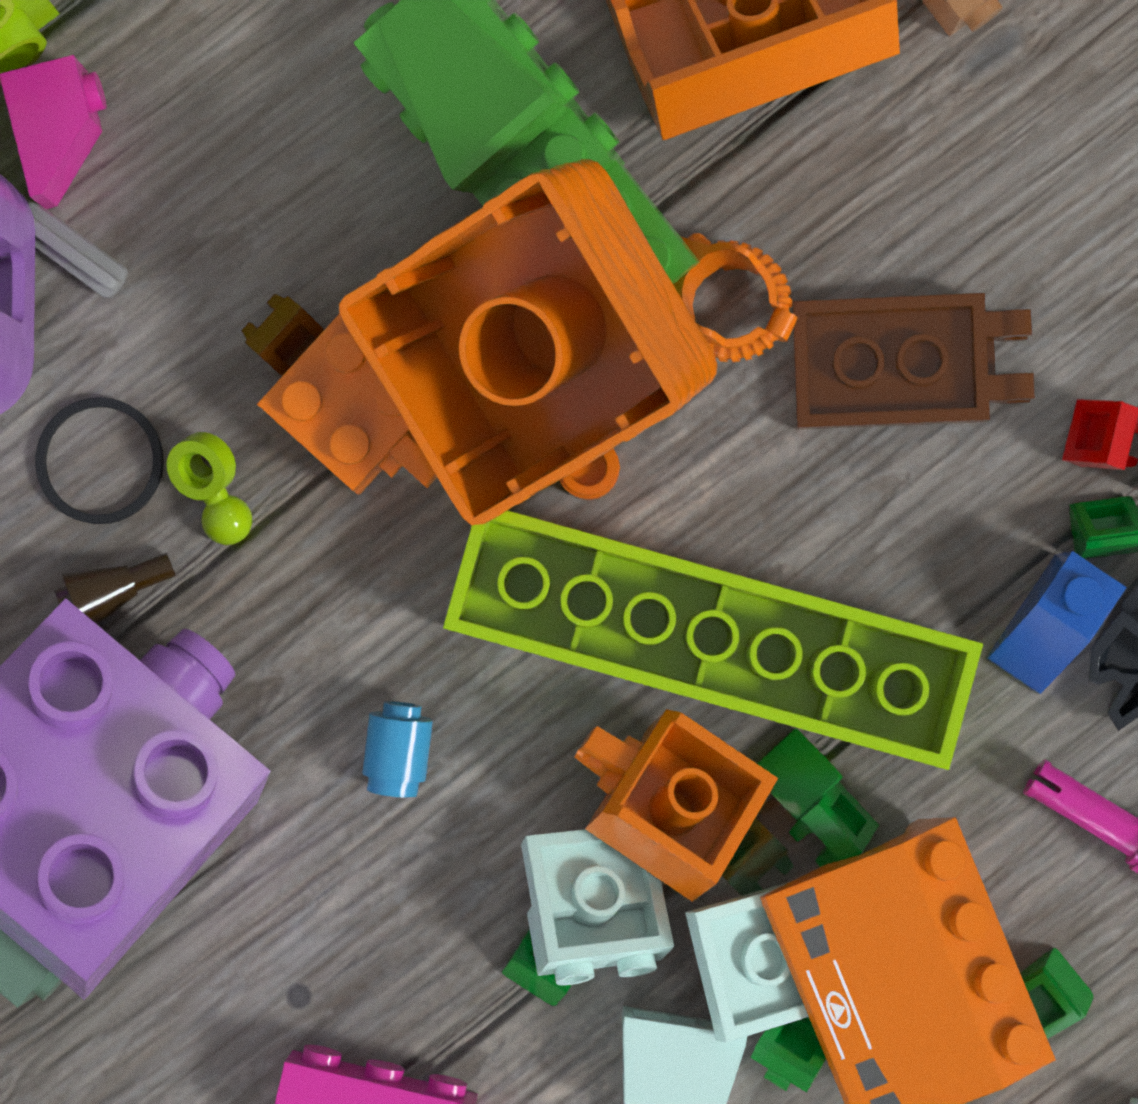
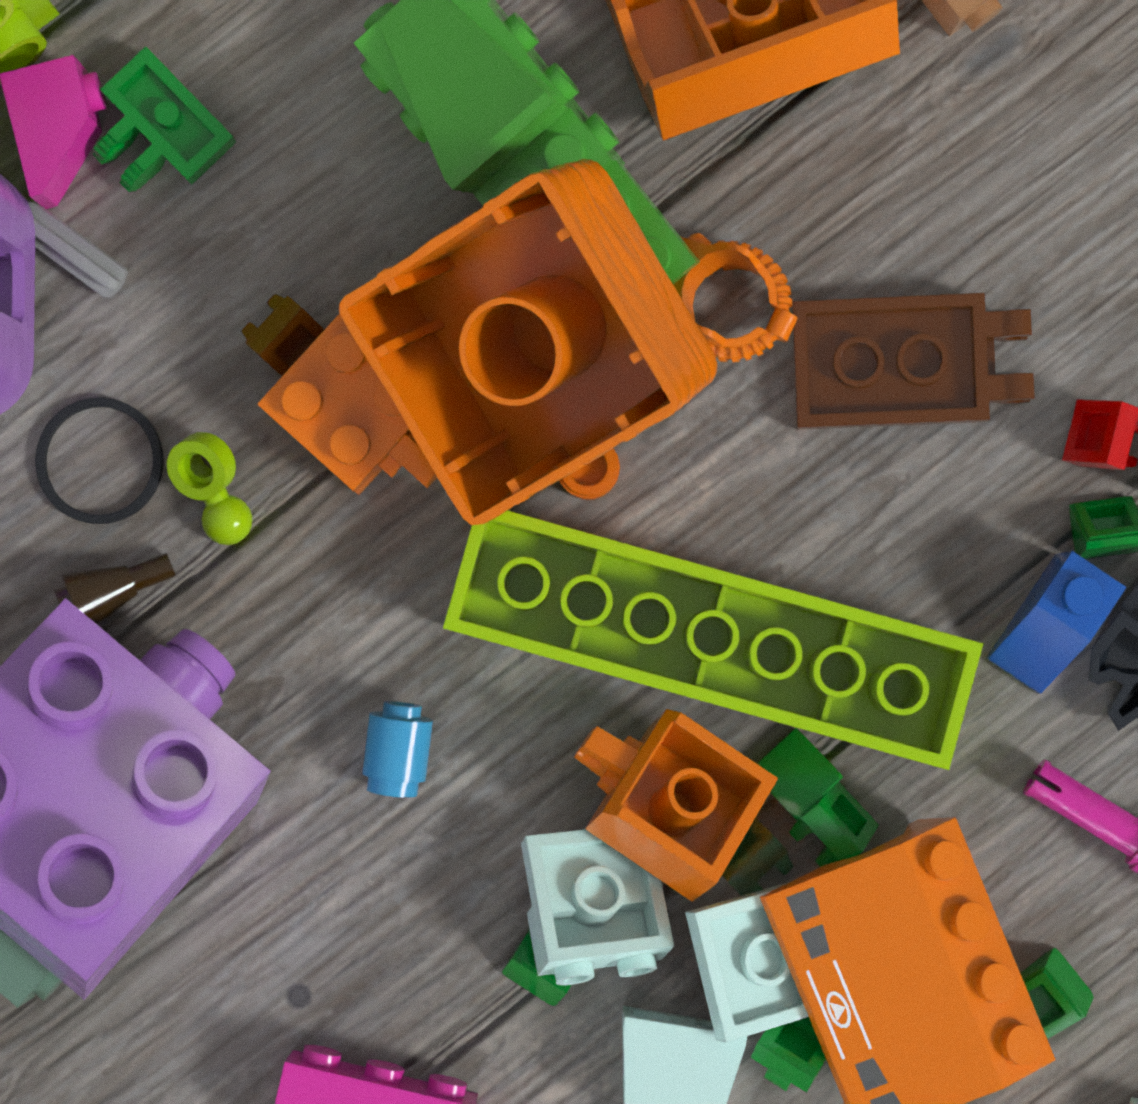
(167, 117): none -> green hinge

